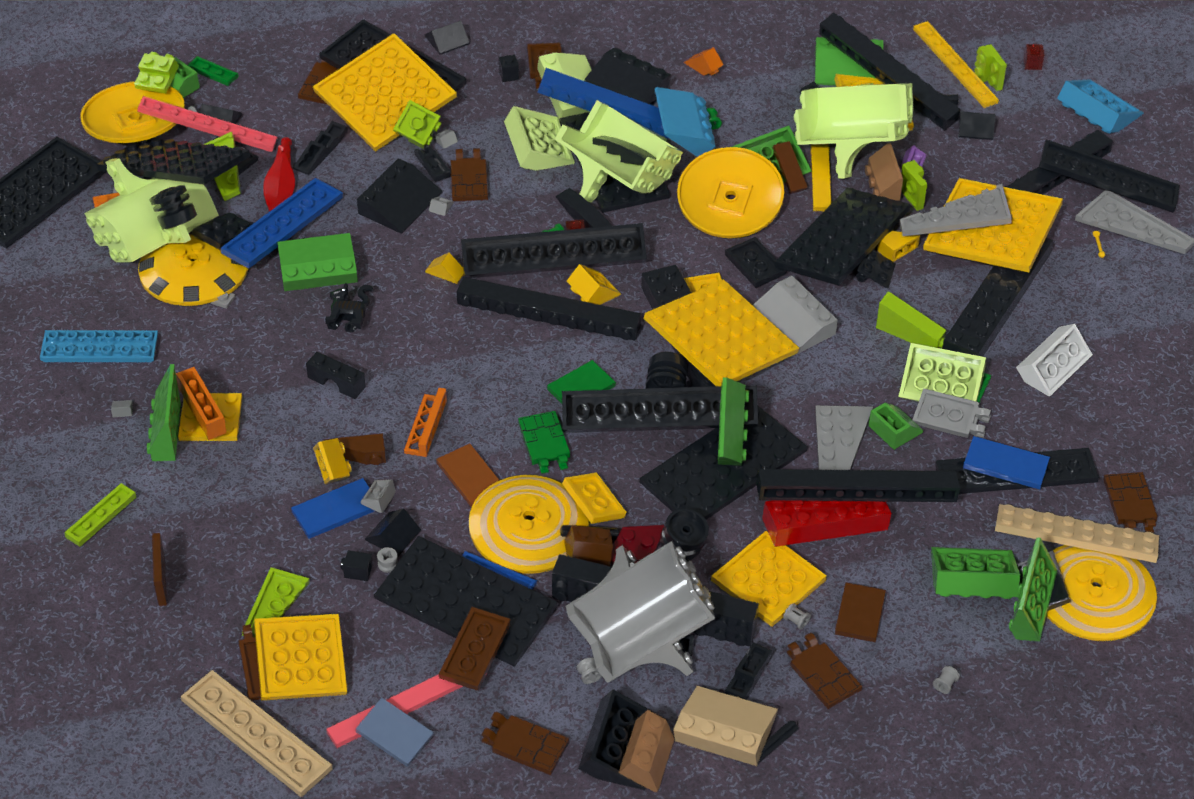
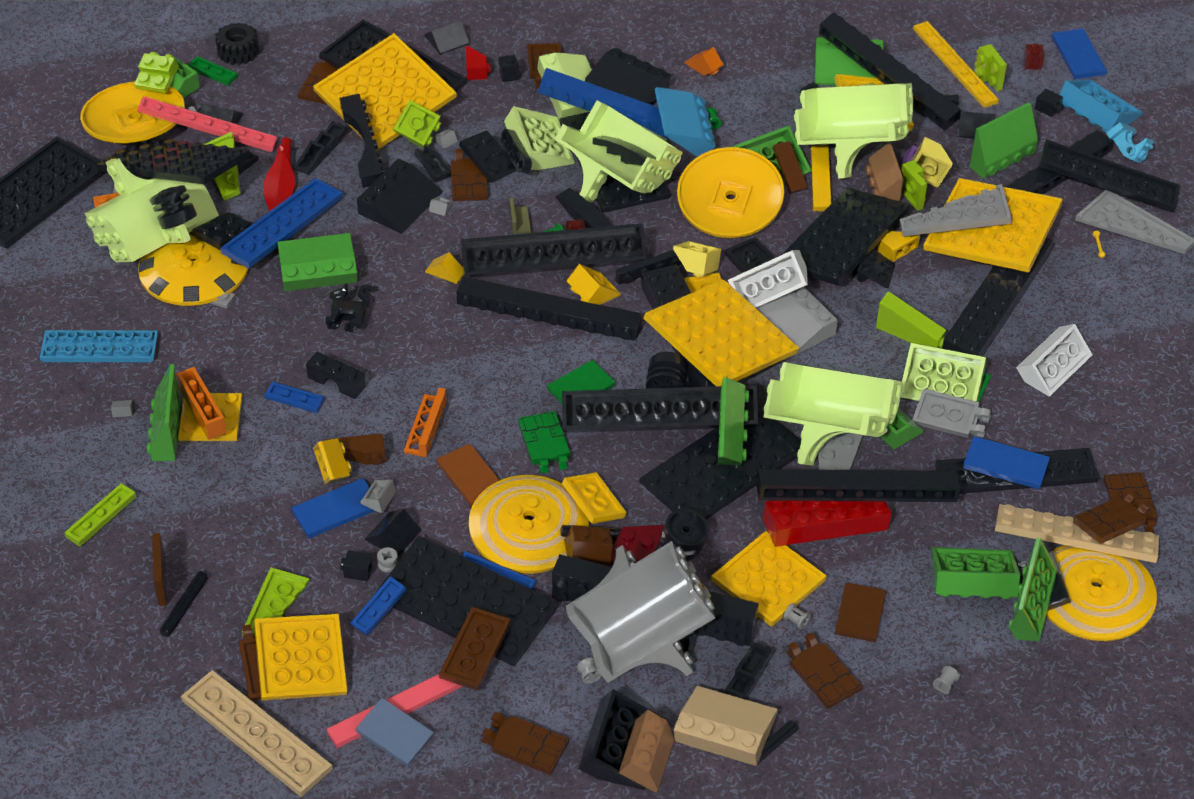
(183, 604): none -> black axle
(237, 43): none -> black tyre
(294, 397): none -> blue tile
(354, 115): none -> black arch
(378, 606): none -> blue tile
(476, 64): none -> red slope
(488, 156): none -> black plate
(516, 151): none -> black beam
(519, 218): none -> olive panel
(634, 271): none -> black plate
(698, 257): none -> light yellow slope
(772, 279): none -> white slope
(831, 404): none -> yellowish green cylinder
(933, 160): none -> light yellow slope
(1004, 141): none -> bright green slope
(1049, 102): none -> black brick
(1079, 53): none -> blue tile
(1113, 518): none -> reddish brown tile
(1122, 136): none -> medium azure tile

